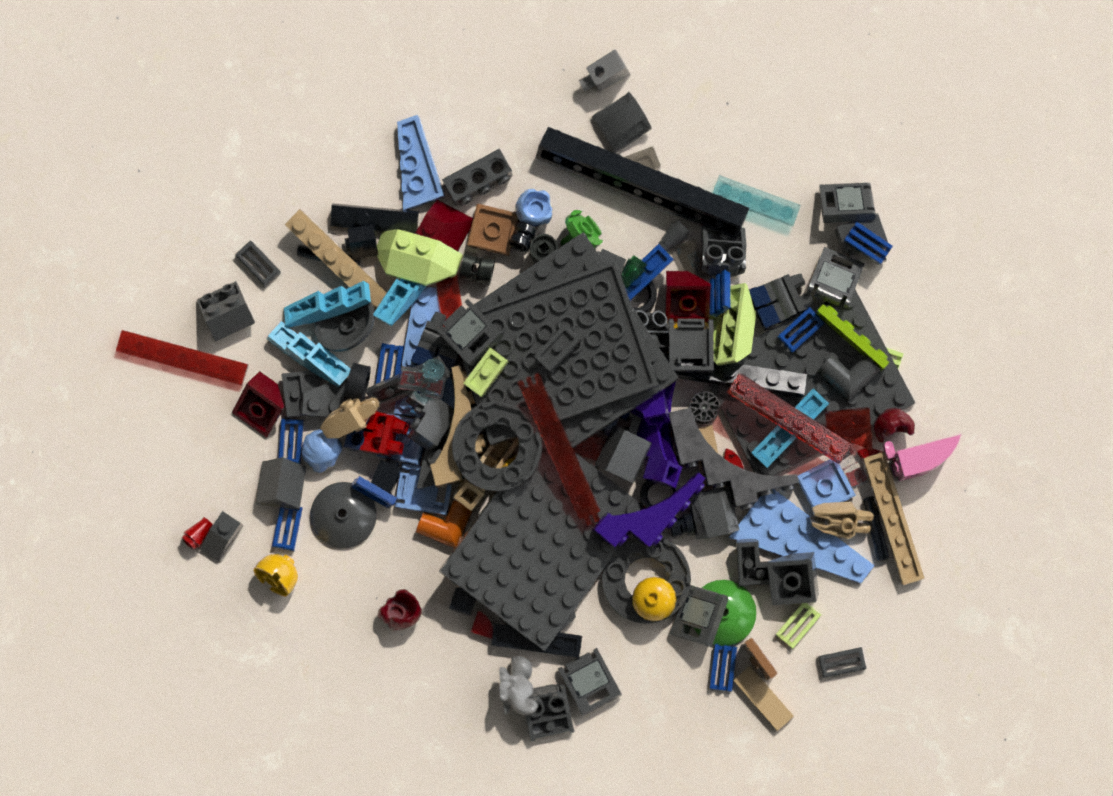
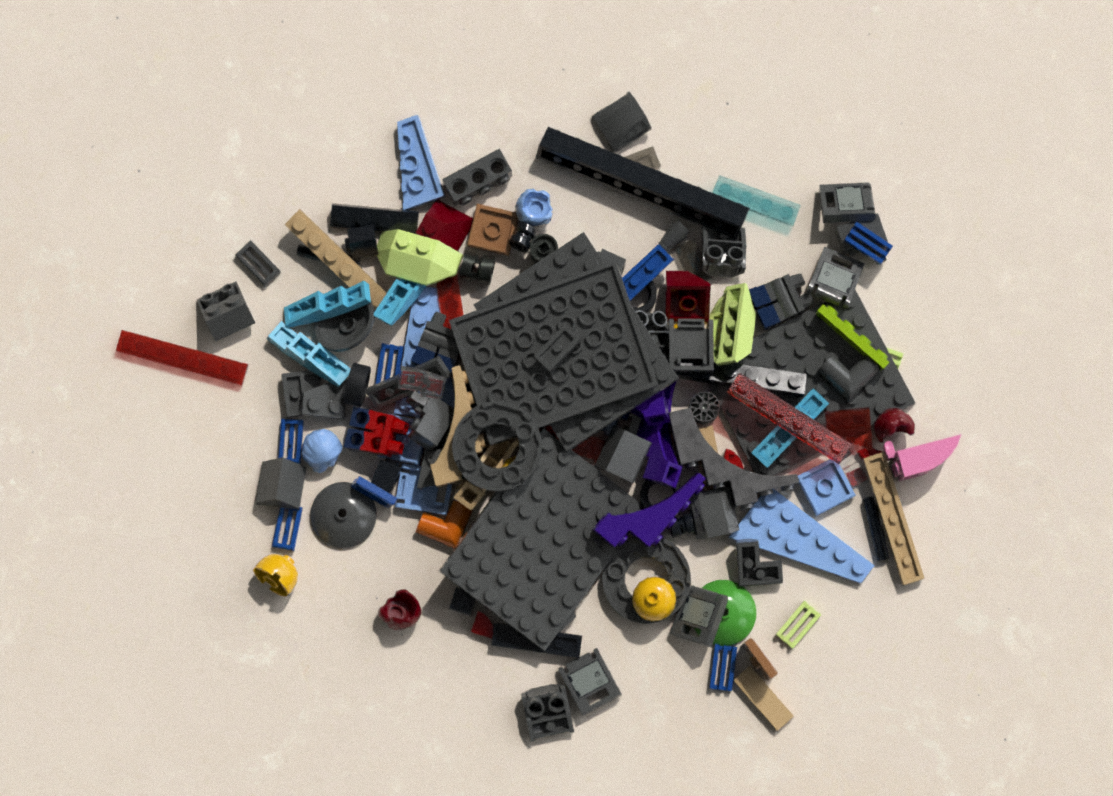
(196, 534): red cone -> none
(221, 536): dark grey slope -> none
(260, 404): dark red slope -> none
(349, 417): tan hinge -> none
(433, 370): clear light blue tile -> none
(465, 329): container -> none
(486, 372): yellowish green plate -> none
(516, 688): light grey animal -> none
(560, 449): clear red hinge -> none
(578, 224): bright green tile -> none
(613, 69): light grey torso -> none
(633, 270): clear green cone -> none
(720, 294): blue tile -> none
(787, 342): blue tile -> none
(793, 579): dark grey slope -> none
(823, 666): dark grey tile -> none
(840, 519): tan hinge -> none

